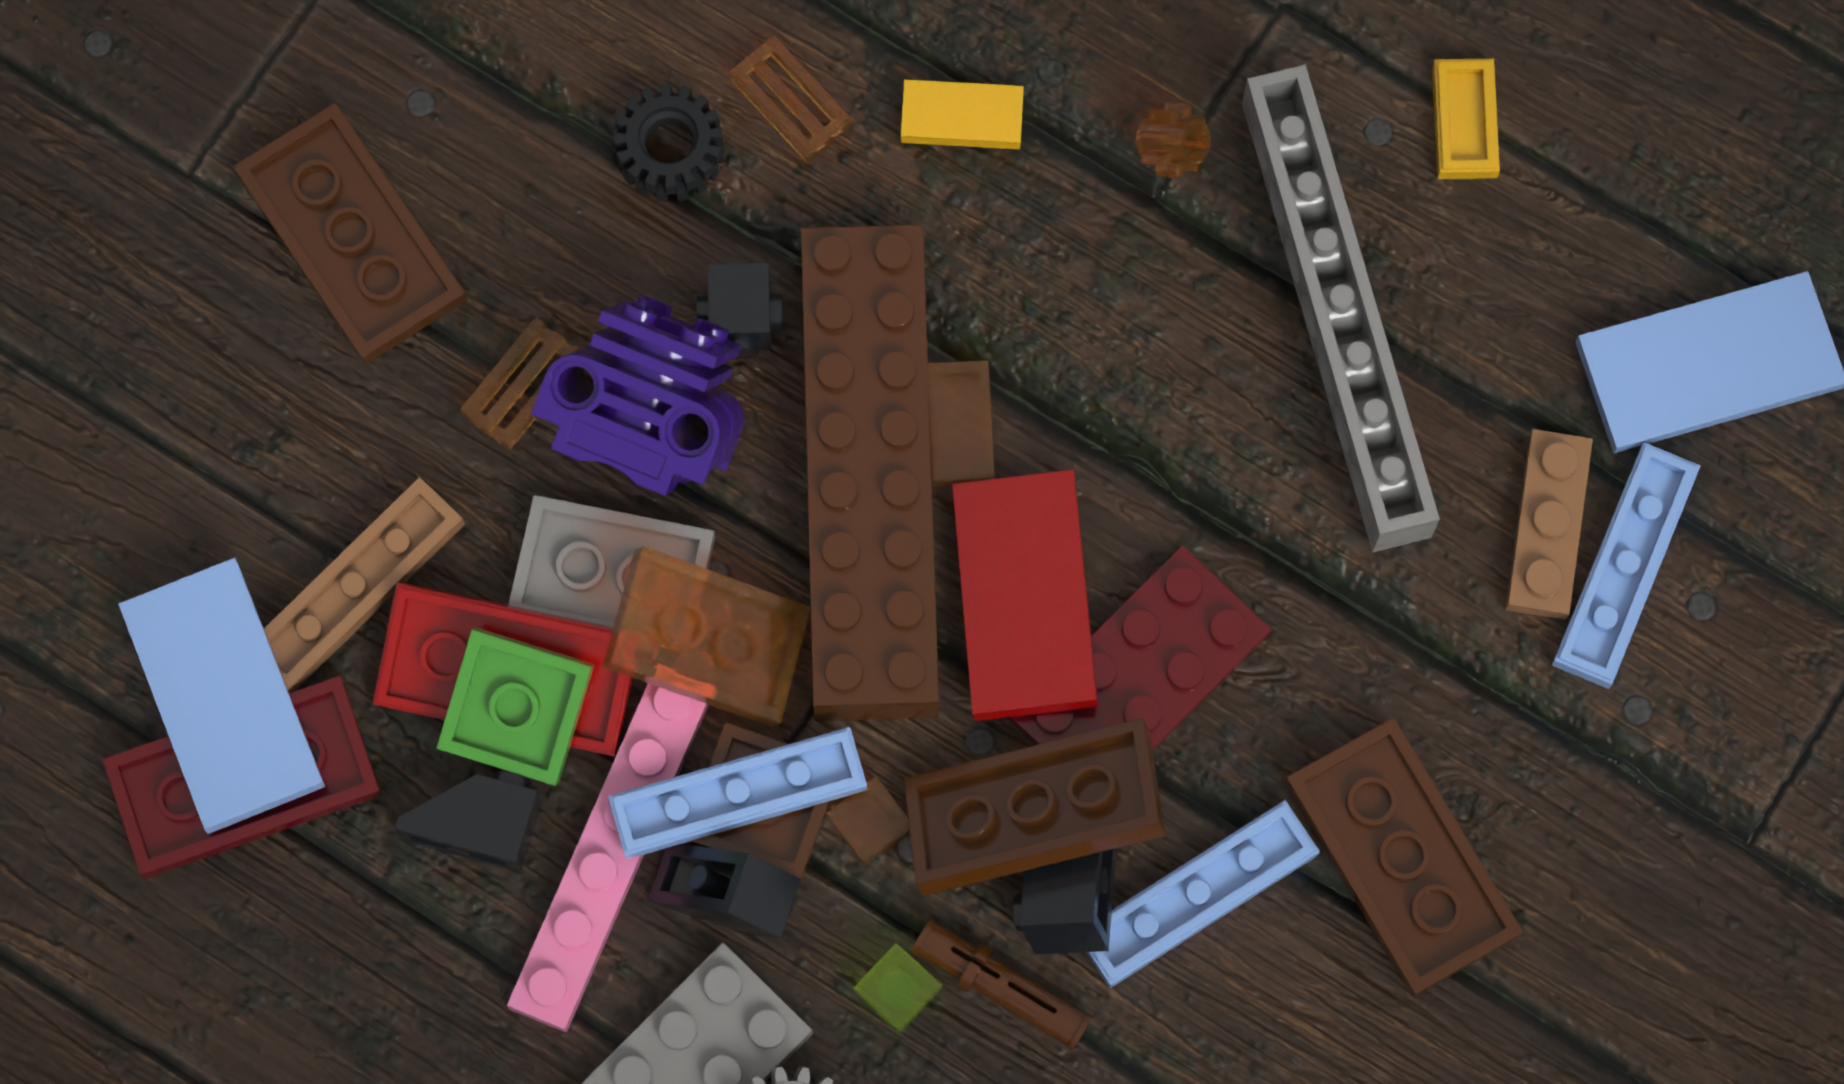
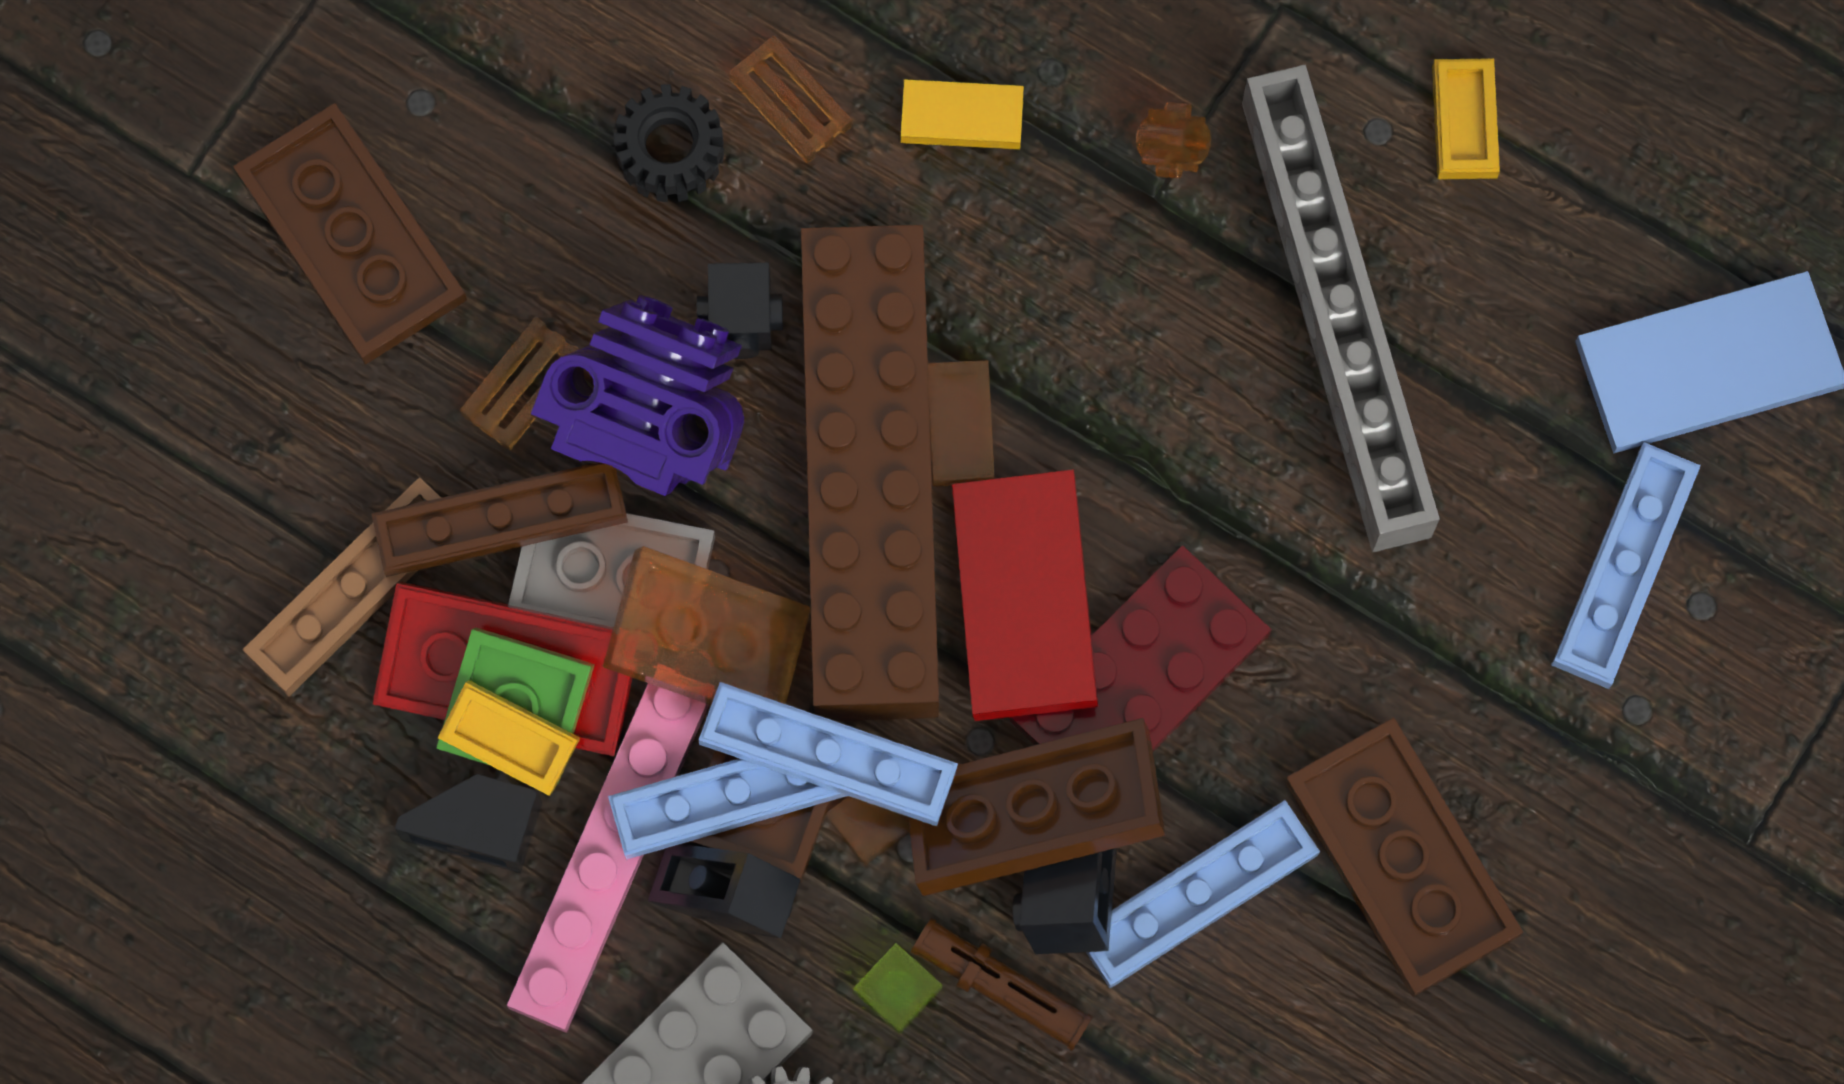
(162, 813): dark red plate -> none
(221, 695): light blue tile -> none
(499, 518): none -> reddish brown tile
(508, 737): none -> yellow tile
(828, 754): none -> light blue tile
(1549, 524): medium nougat plate -> none

